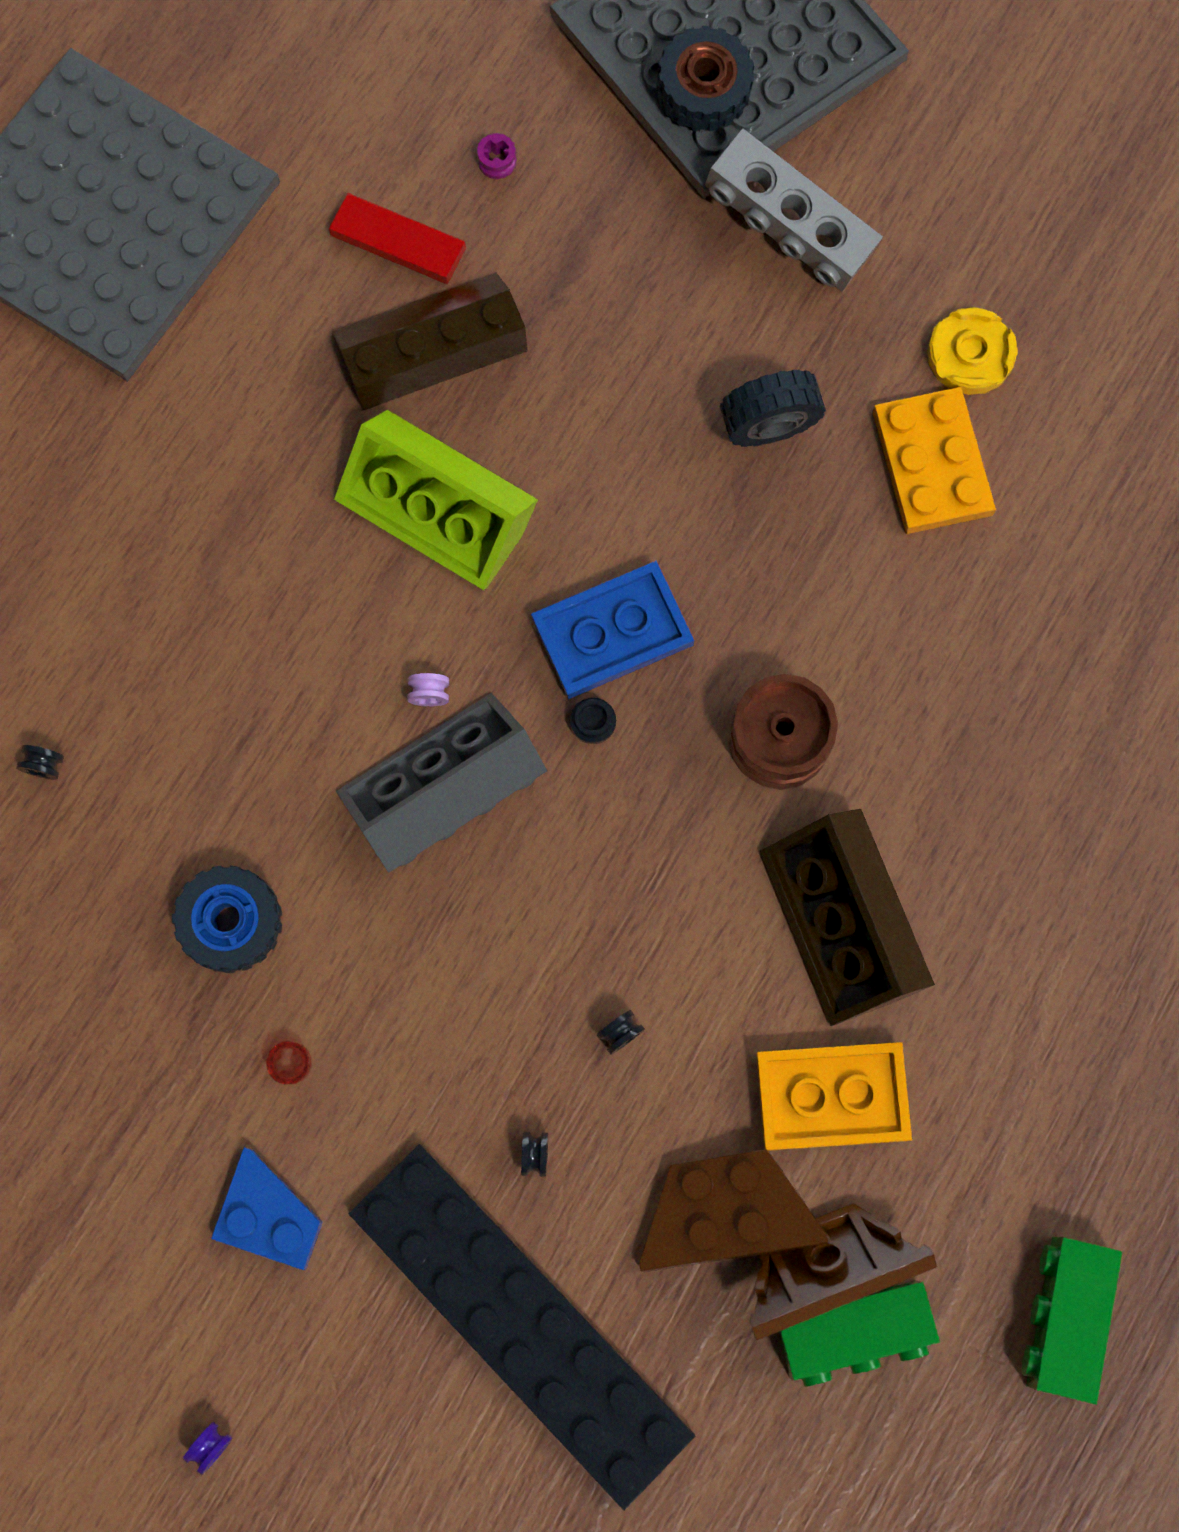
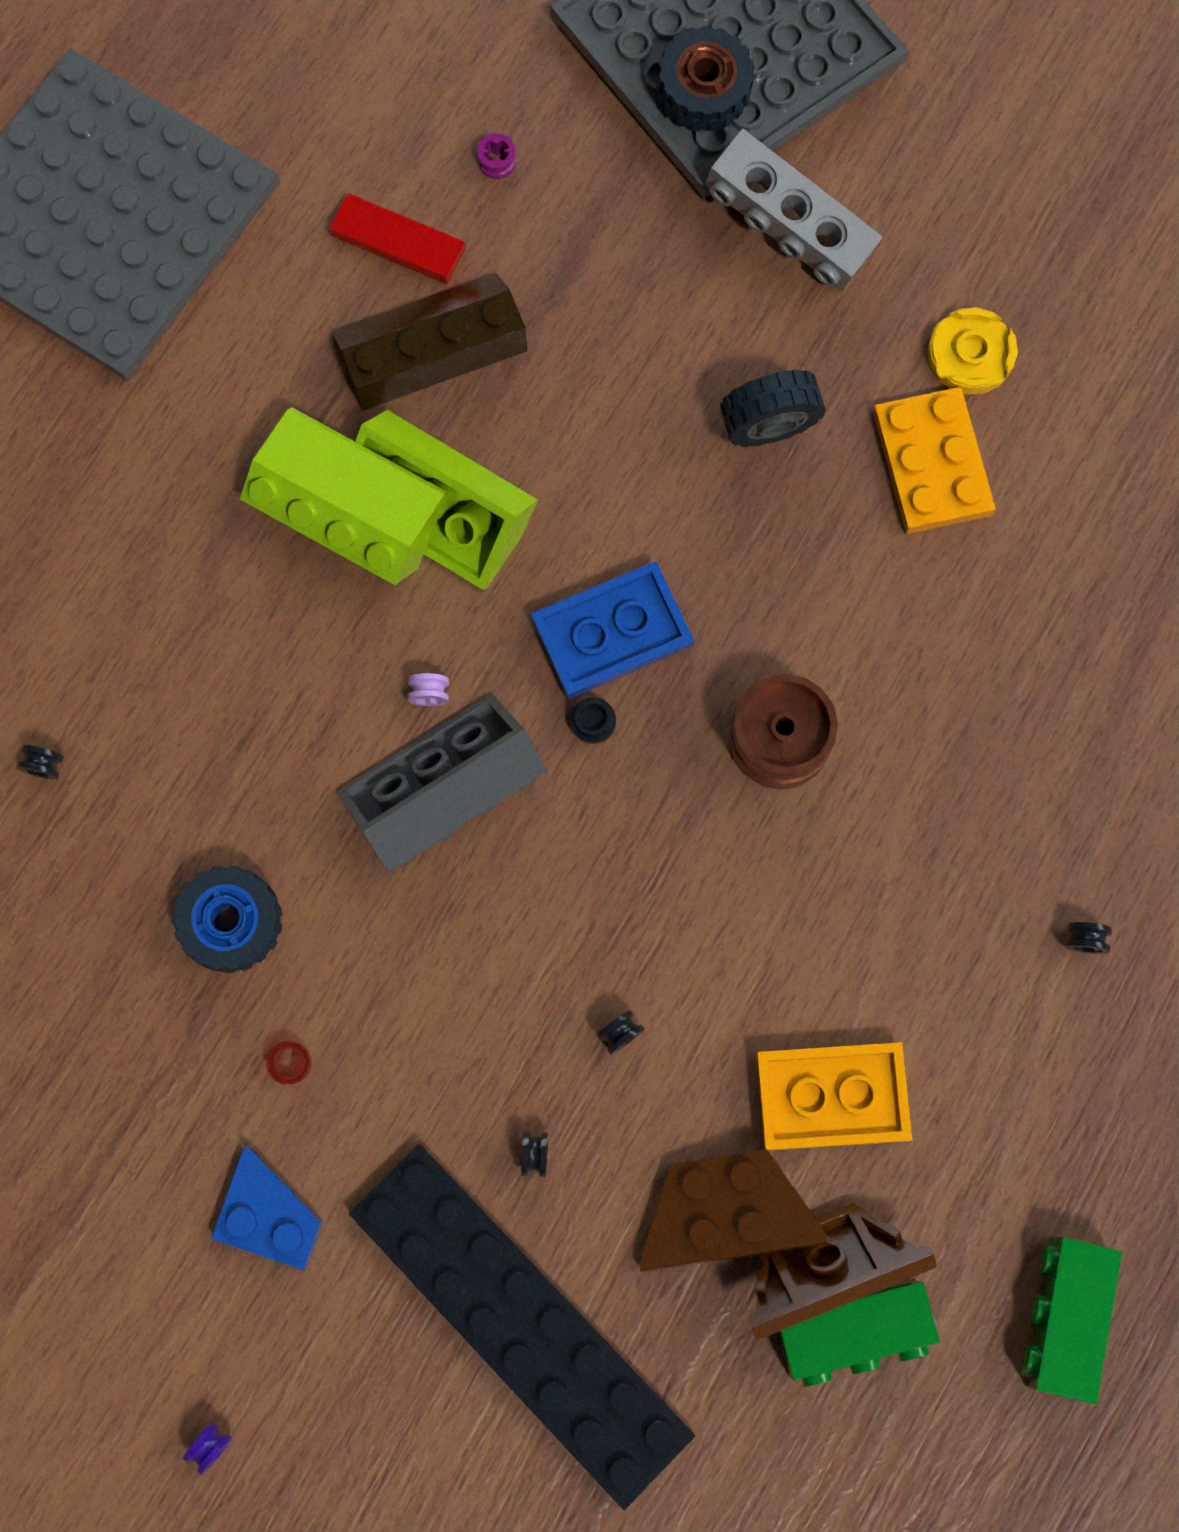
(344, 496): none -> lime slope
(846, 916): dark brown slope -> none
(1089, 937): none -> black bush

